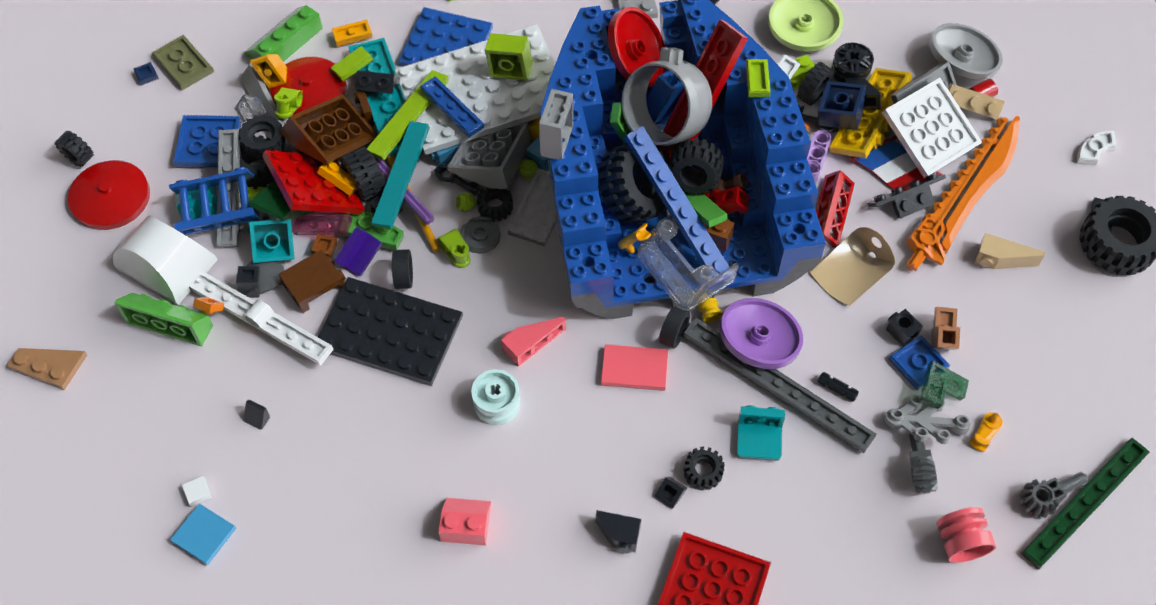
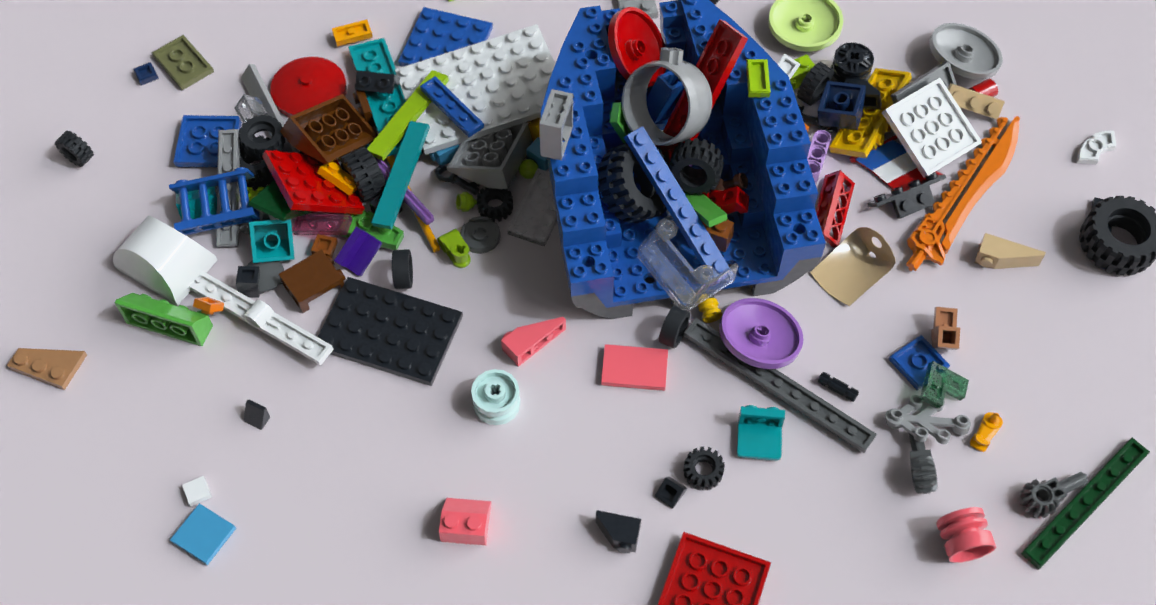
(108, 195): red dish -> none
(270, 69): light orange slope -> none
(287, 35): bright green slope -> none
(287, 102): lime piece -> none
(352, 63): lime tile -> none
(508, 56): lime brick -> none
(628, 240): light orange piece -> none
(904, 335): black brick -> none

